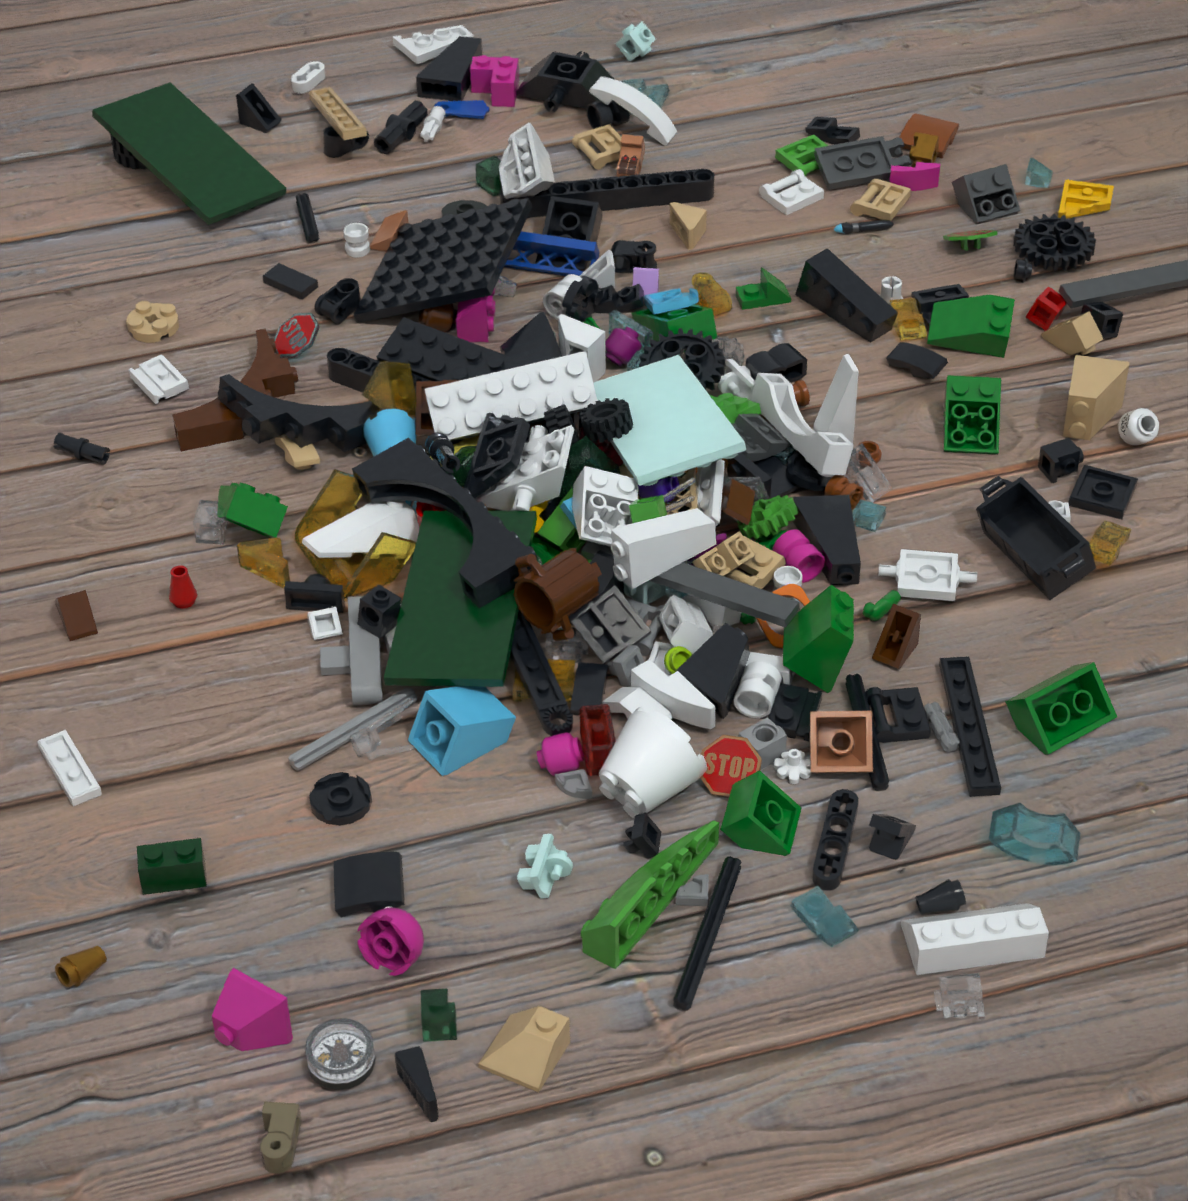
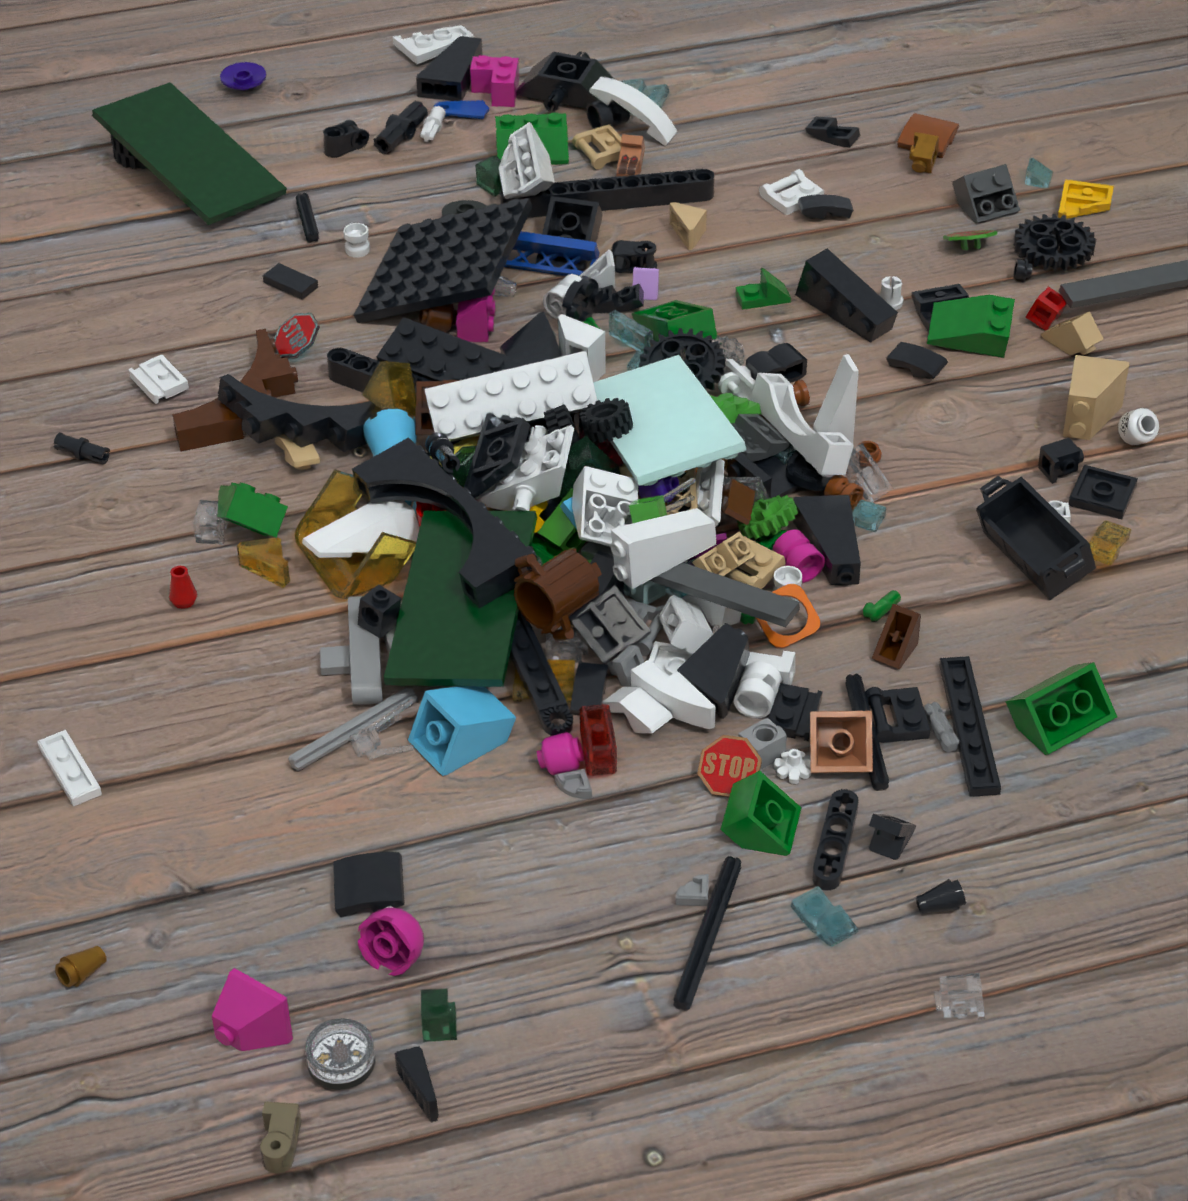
(76, 615): reddish brown slope -> none
(162, 315): tan plate -> none
(171, 866): dark green brick -> none
(243, 75): none -> dark purple dish
(255, 110): black slope -> none
(308, 77): white beam -> none
(314, 594): black tile -> none
(324, 623): white slope -> none
(337, 113): tan tile -> none
(339, 300): black piece -> none
(340, 799): black tile -> none
(389, 231): nougat slope -> none
(528, 1047): tan slope -> none
(547, 866): light aqua hips -> none
(549, 127): none -> green slope
(622, 345): magenta head -> none
(635, 41): light aqua brick -> none
(644, 836): black tile -> none
(645, 896): bright green wedge -> none
(649, 763): white cone -> none
(670, 300): medium azure tile -> none
(675, 658): lime plate -> none
(711, 293): clear yellow piece -> none
(800, 152): bright green plate -> none
(818, 205): none -> black slope
(820, 638): green slope -> none
(847, 228): black piece -> none
(859, 161): dark grey tile -> none
(886, 204): tan plate -> none
(909, 322): clear yellow slope -> none
(916, 178): dark pink slope -> none
(927, 574): white plate -> none
(972, 414): green slope -> none
(976, 938): white slope -> none
(1034, 835): clear light blue brick -> none
(1106, 318): black brick -> none

